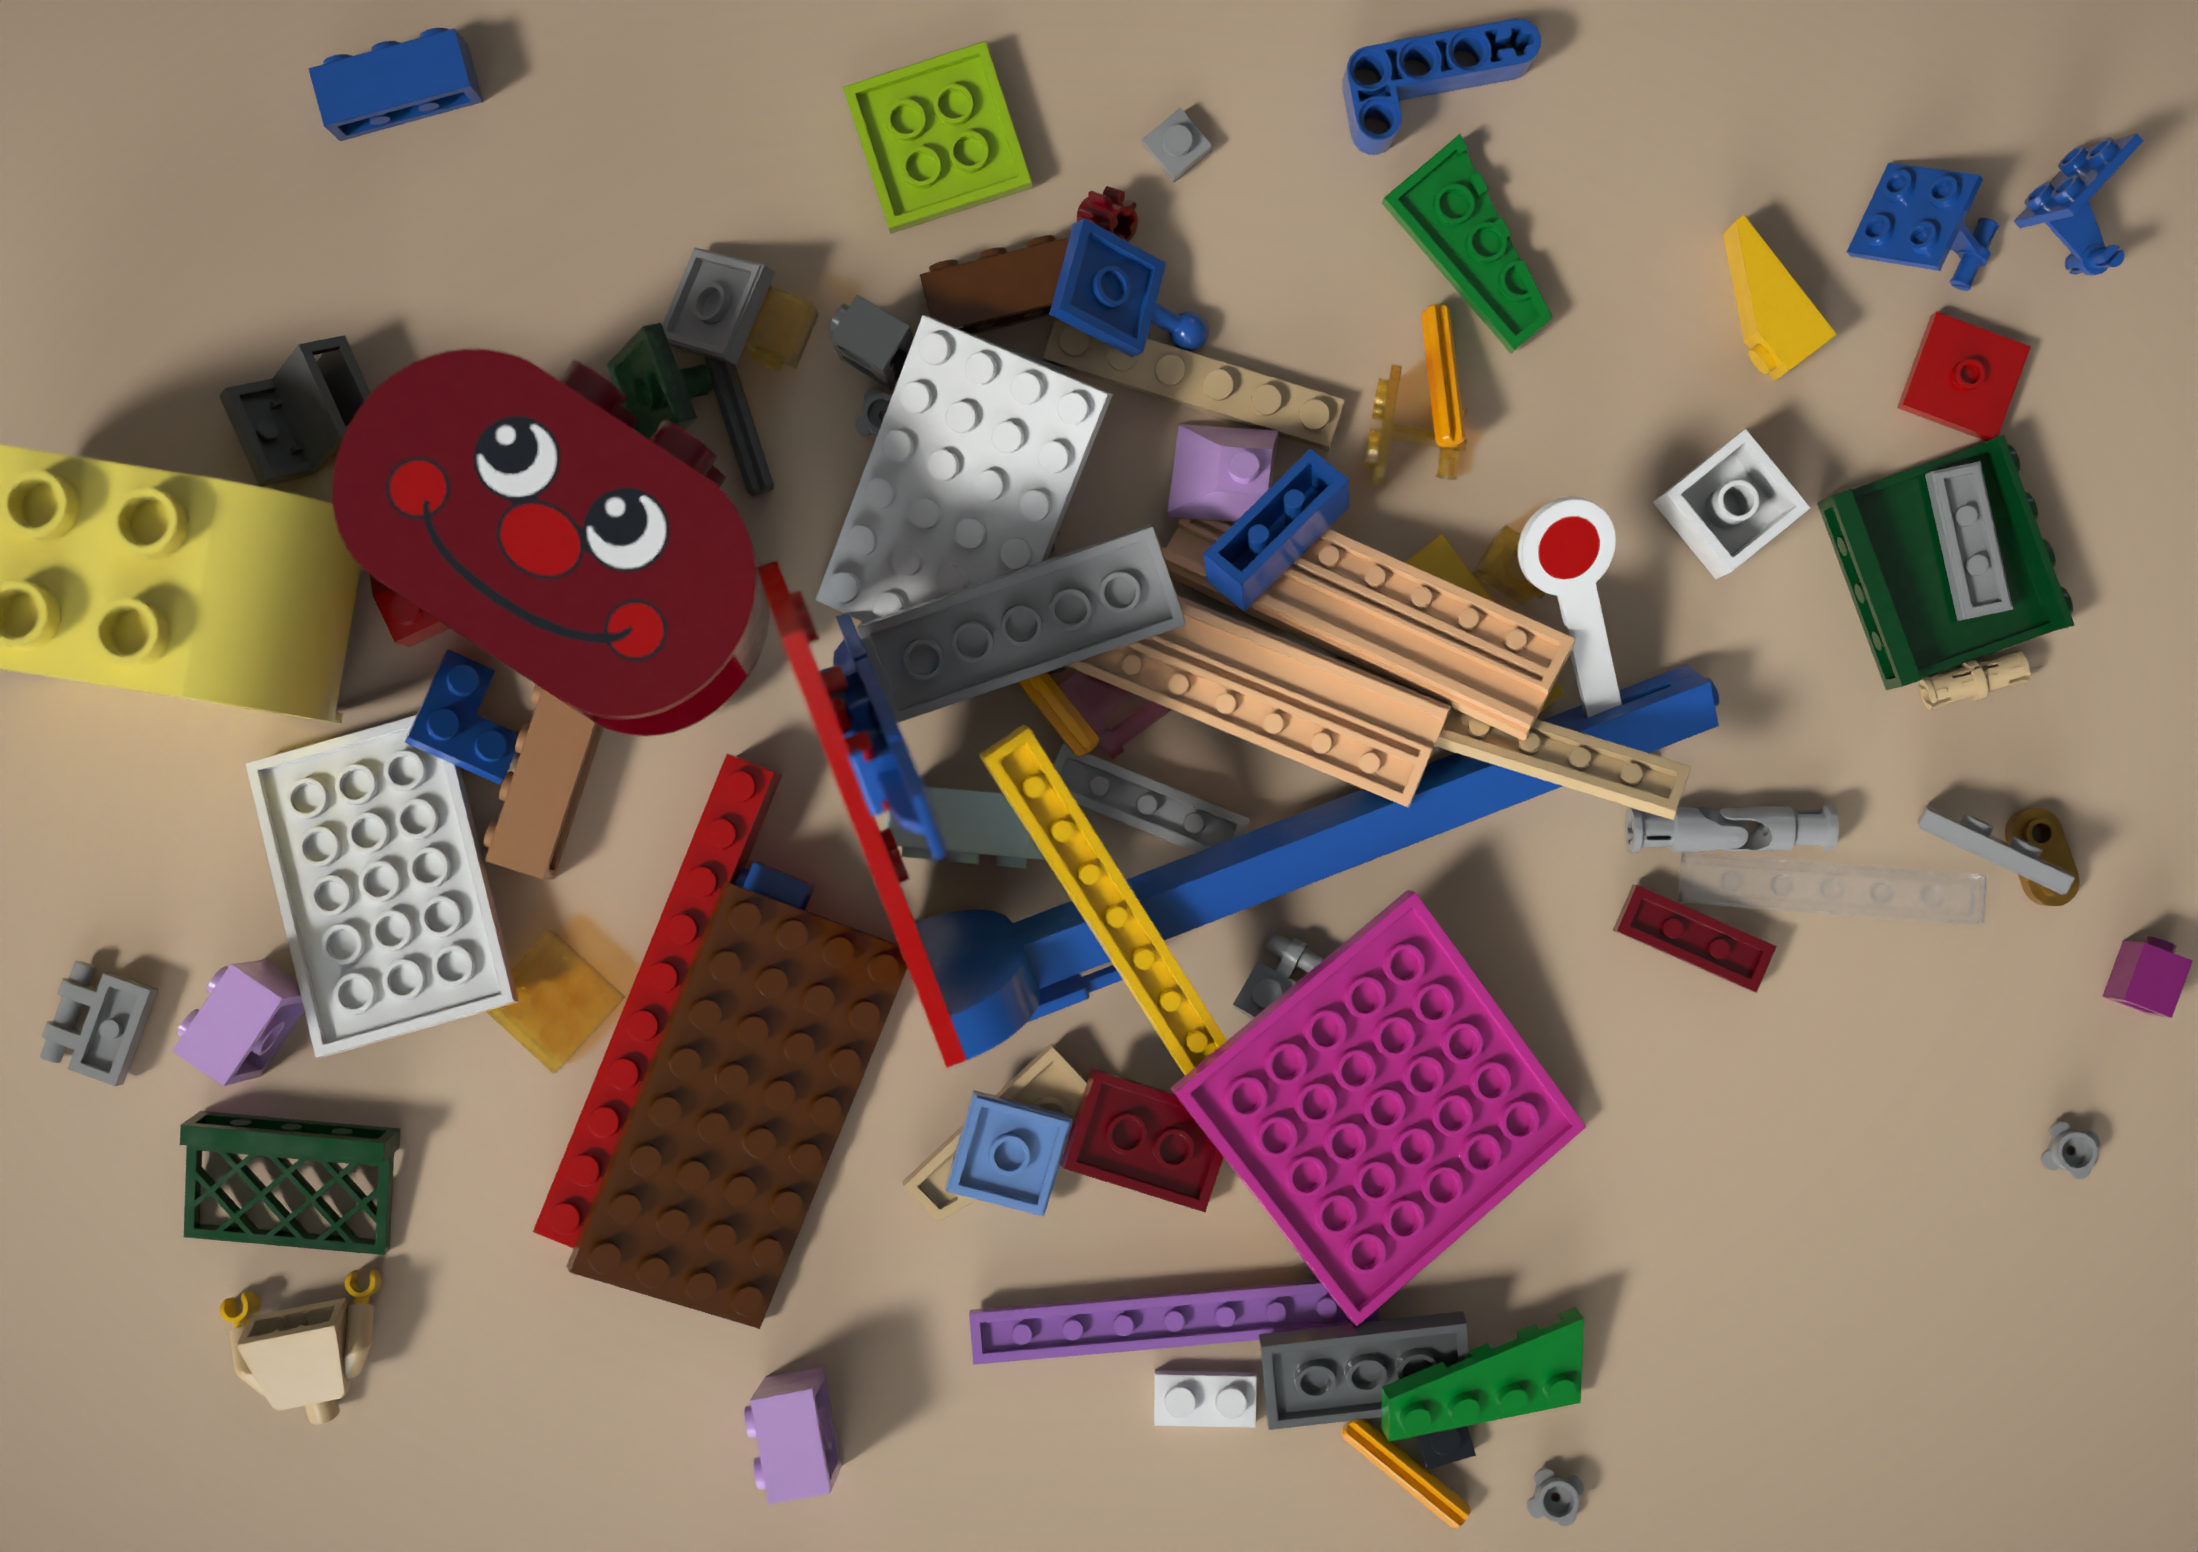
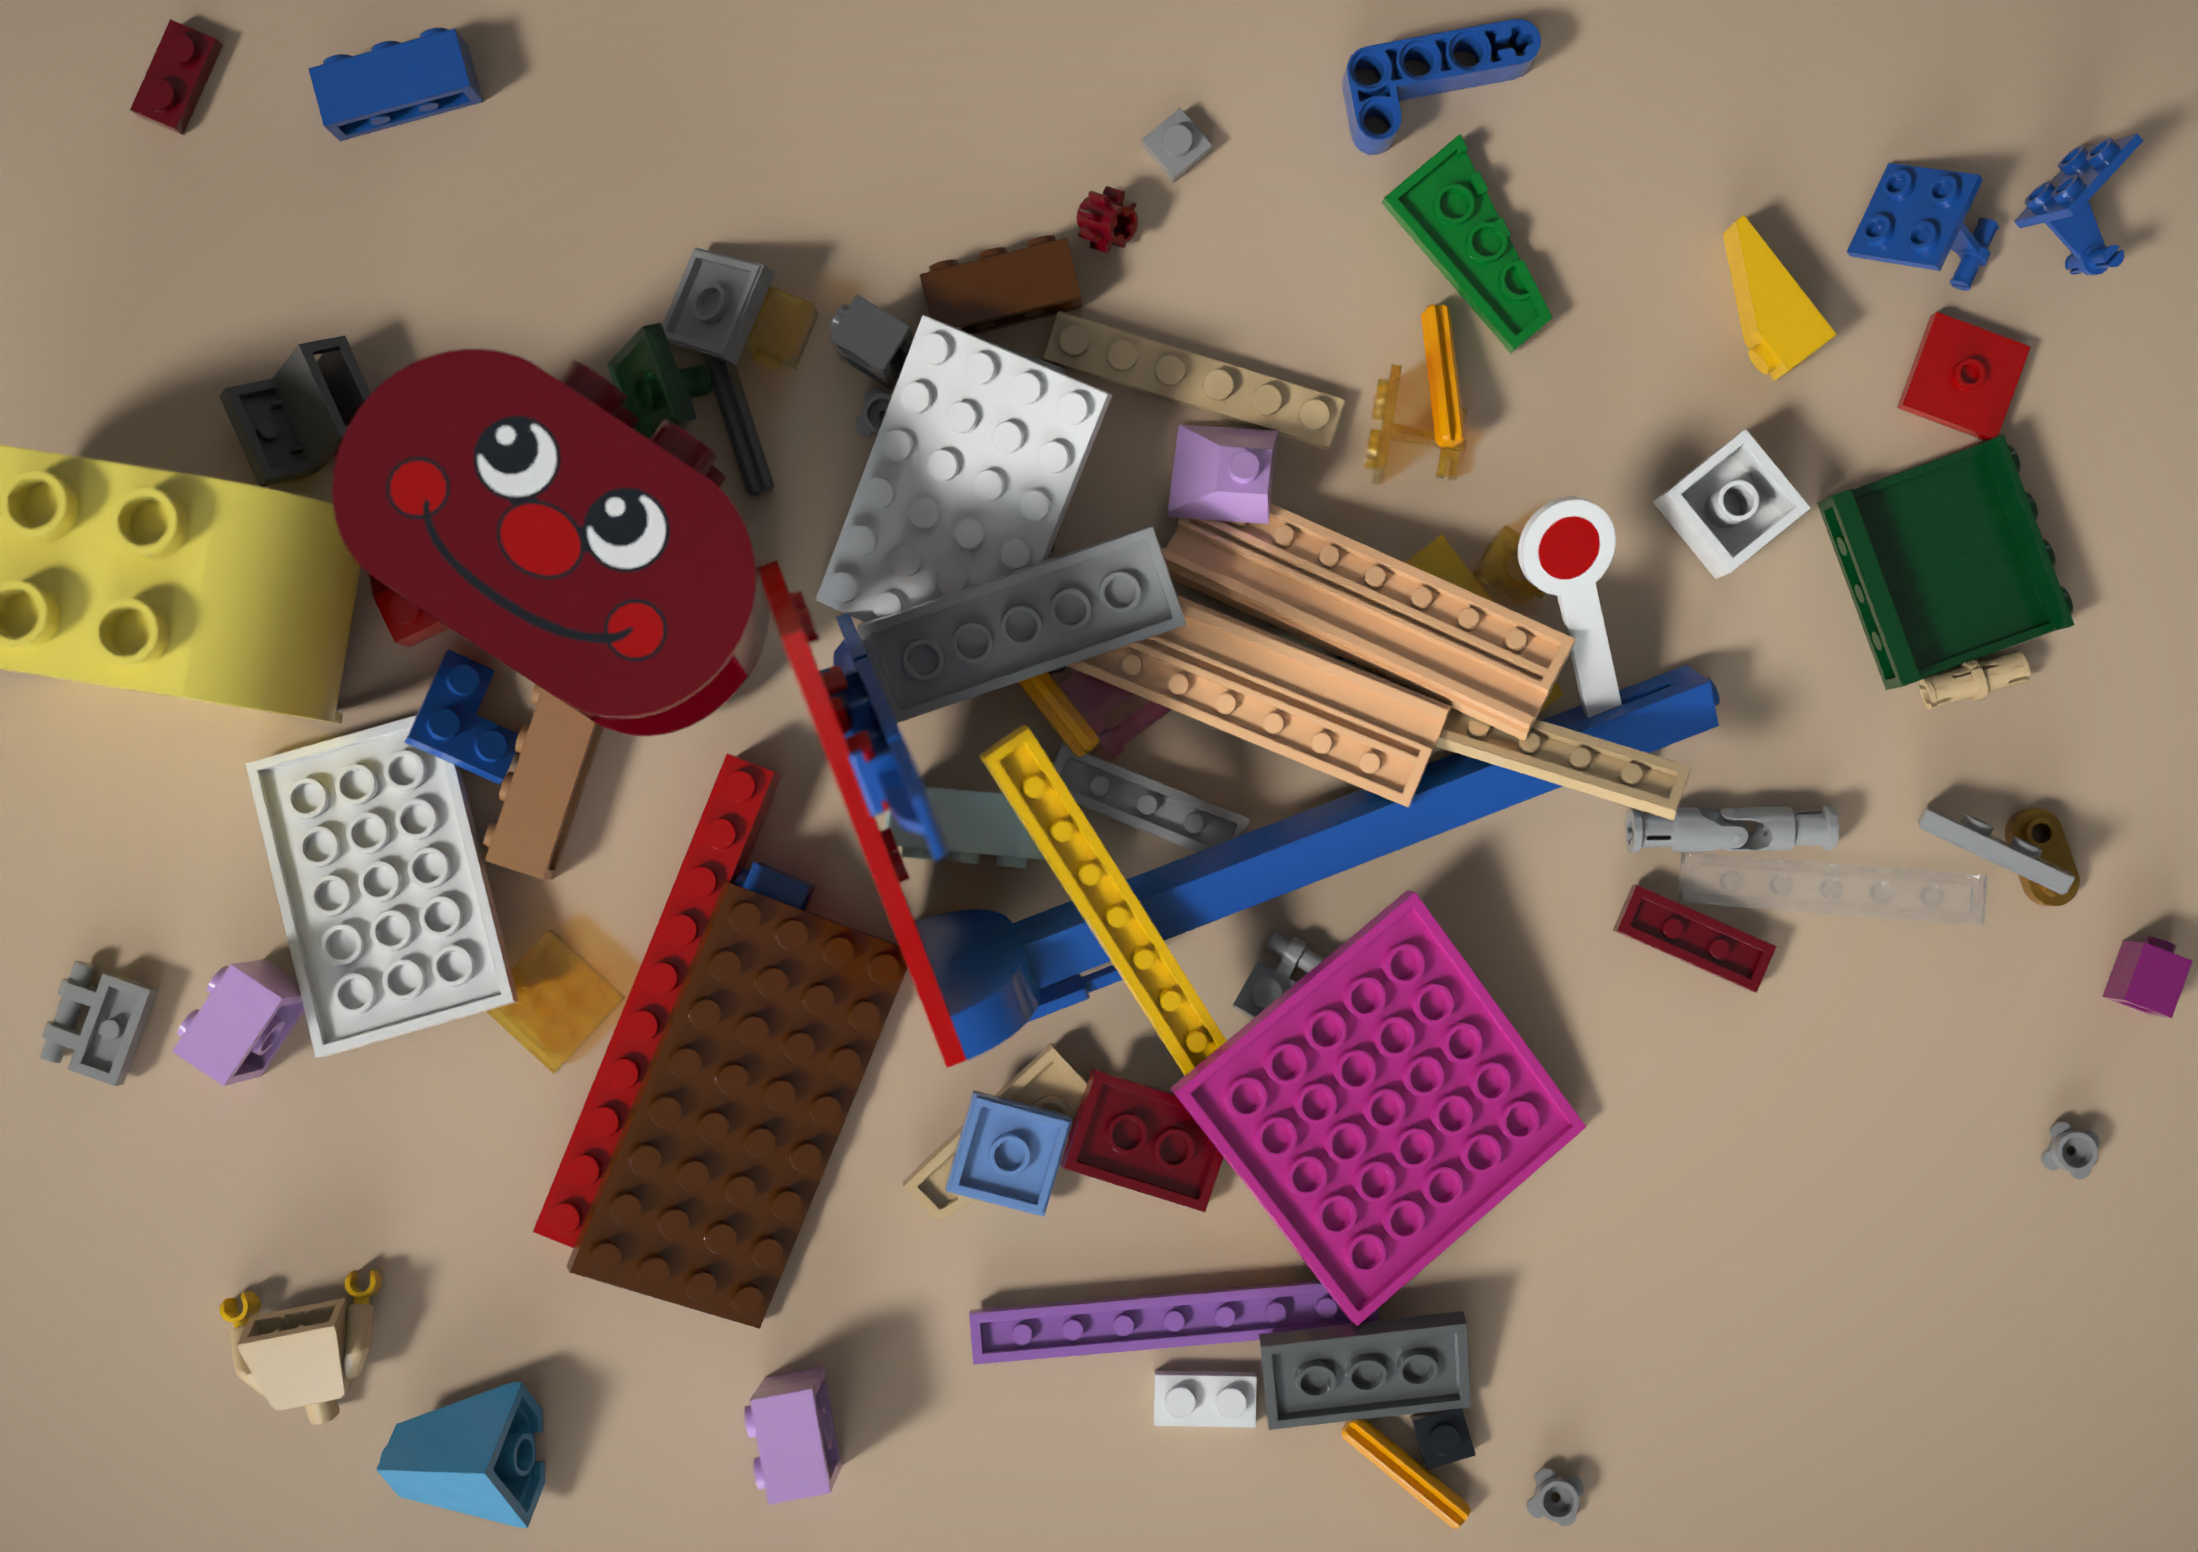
(176, 77): none -> dark red plate
(280, 1140): dark green fence -> none
(471, 1456): none -> dark azure slope
(938, 137): lime plate -> none
(1113, 292): blue plate -> none
(1277, 530): blue brick -> none
(1490, 1384): green wing -> none
(1968, 541): light grey tile -> none

